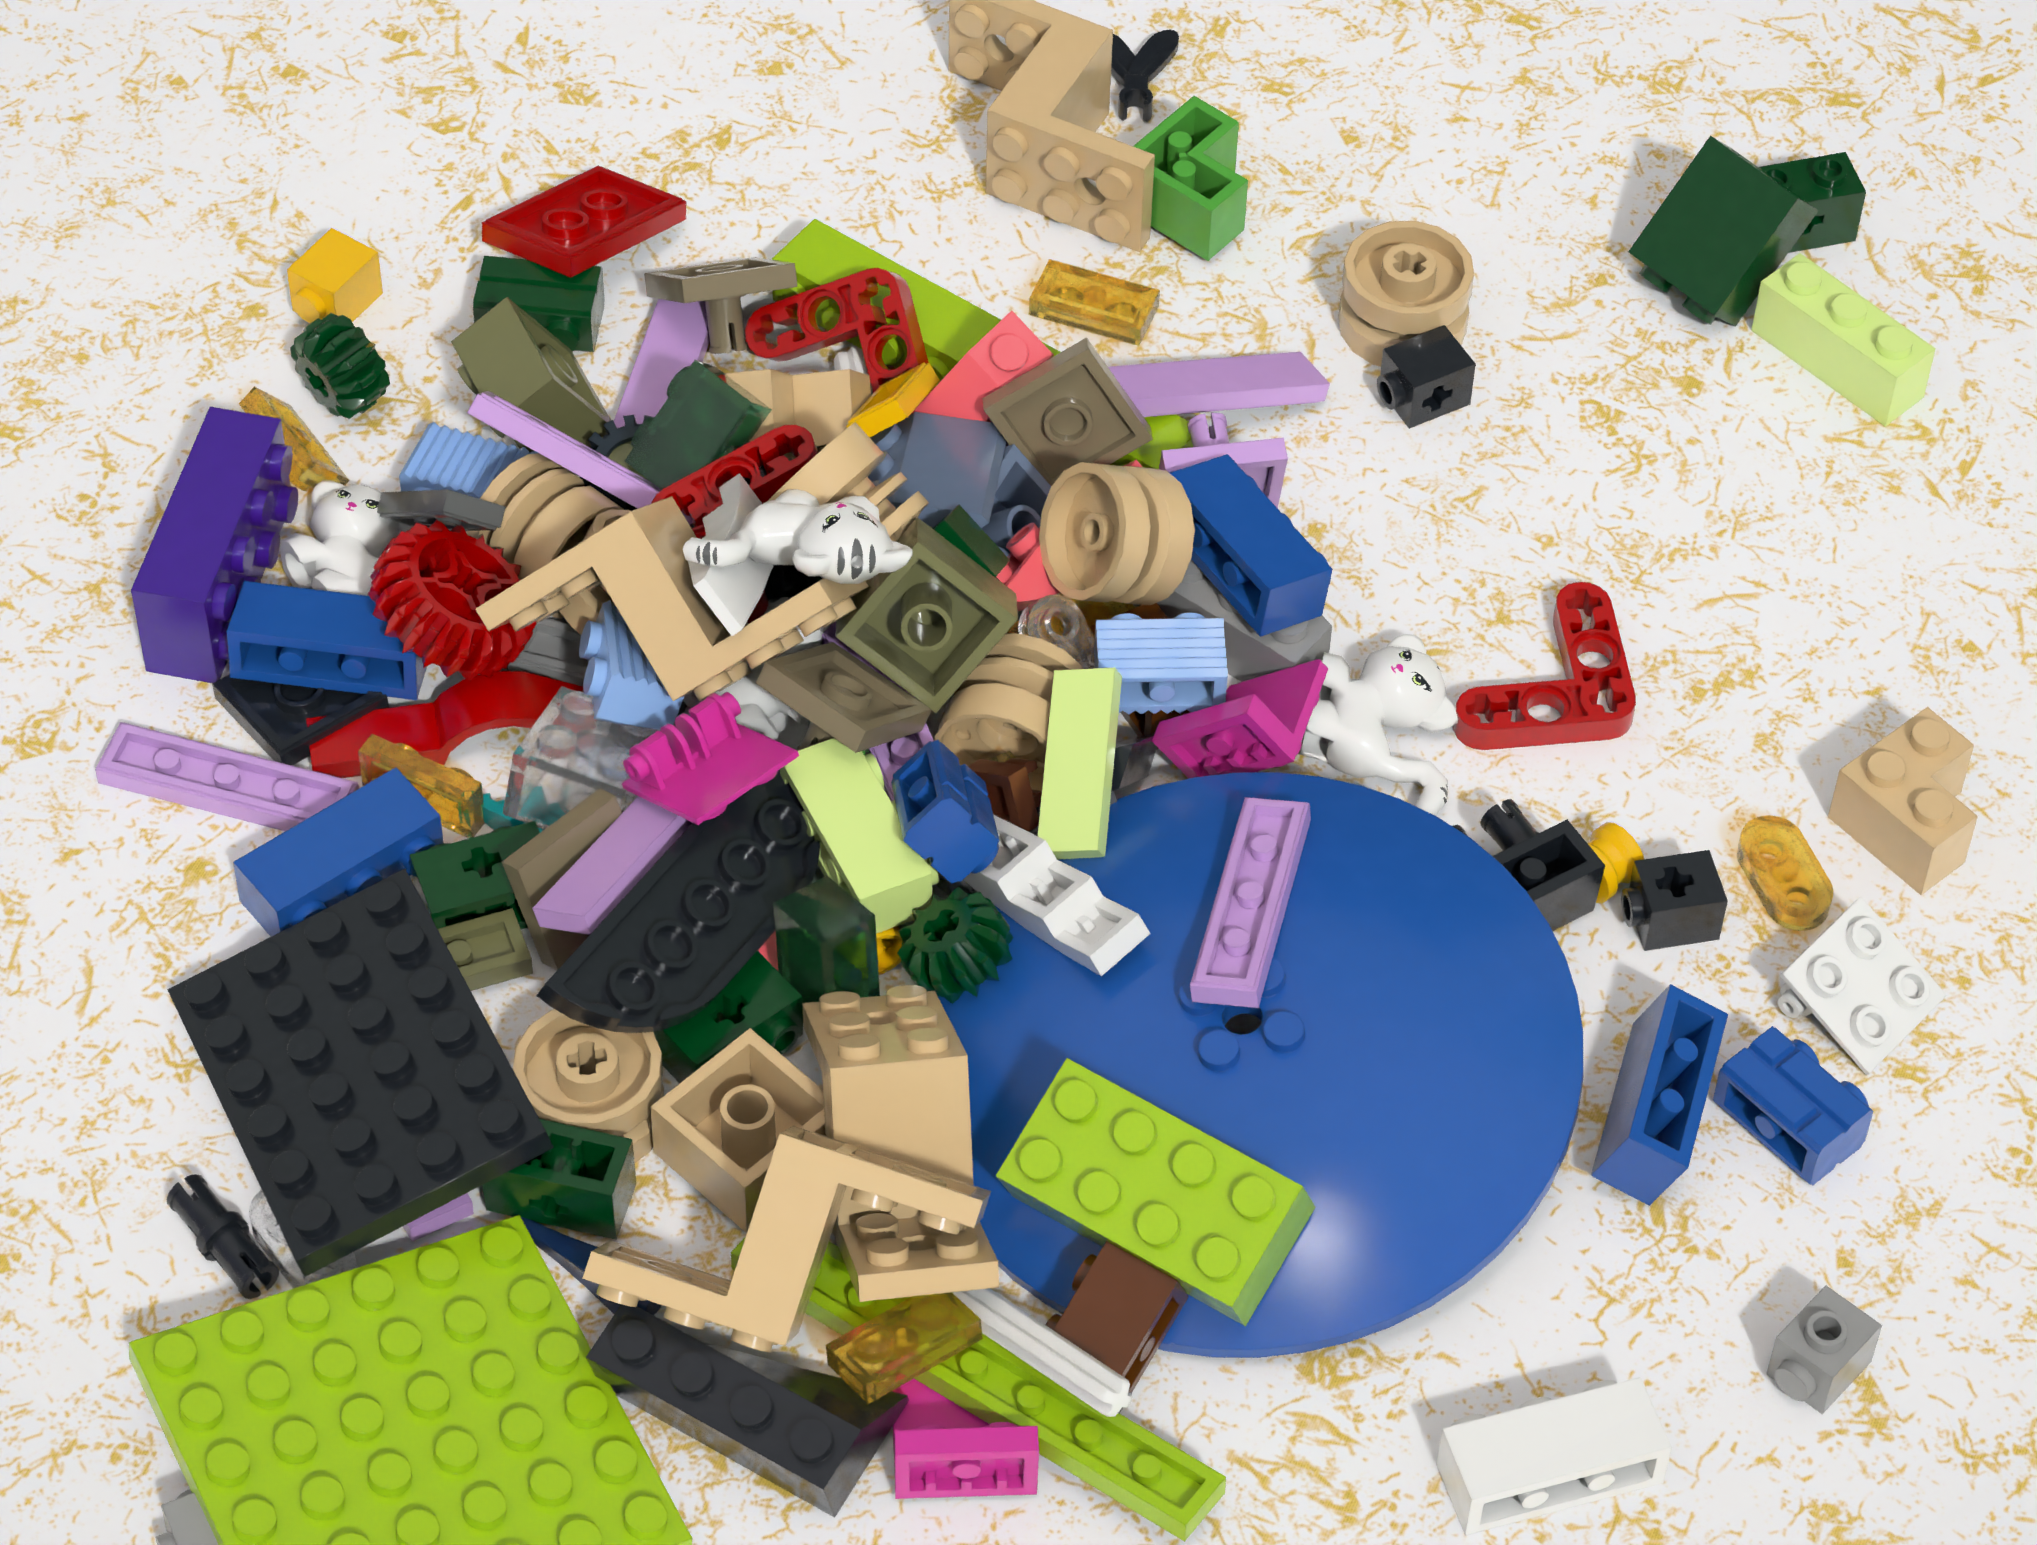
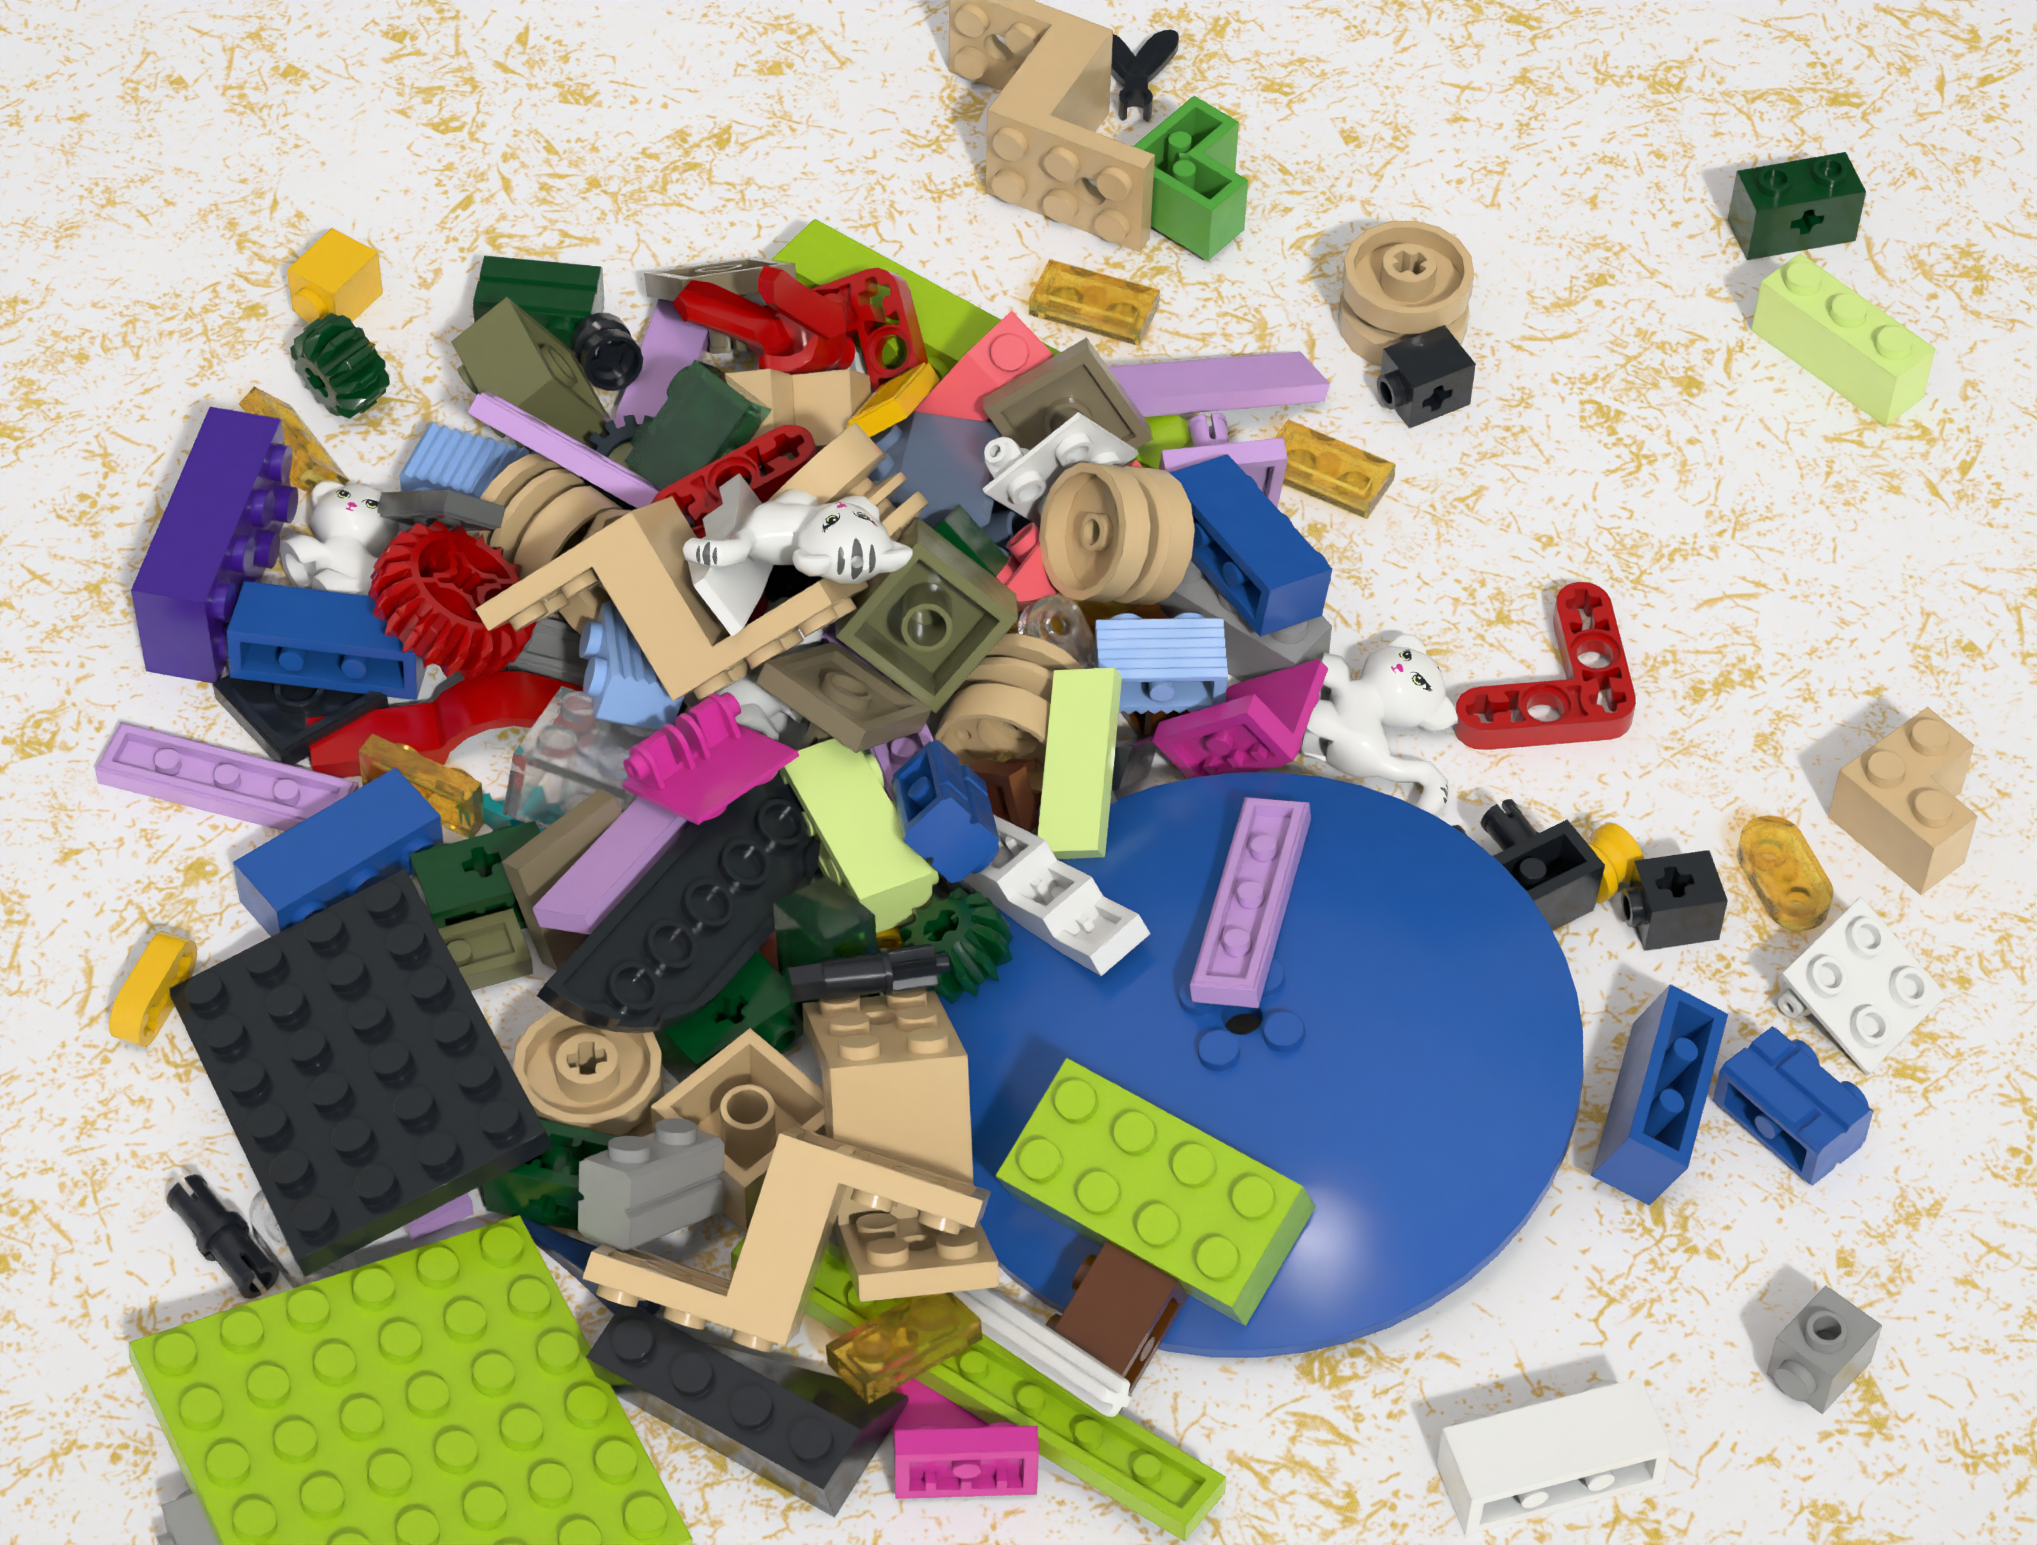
(145, 996): none -> yellow beam
(584, 221): red tile -> none
(615, 363): none -> black wheel
(650, 1185): none -> light grey brick
(797, 332): none -> red piece
(867, 974): none -> black piece
(1026, 475): none -> white hinge
(1334, 470): none -> clear yellow plate
(1721, 233): dark green brick -> none

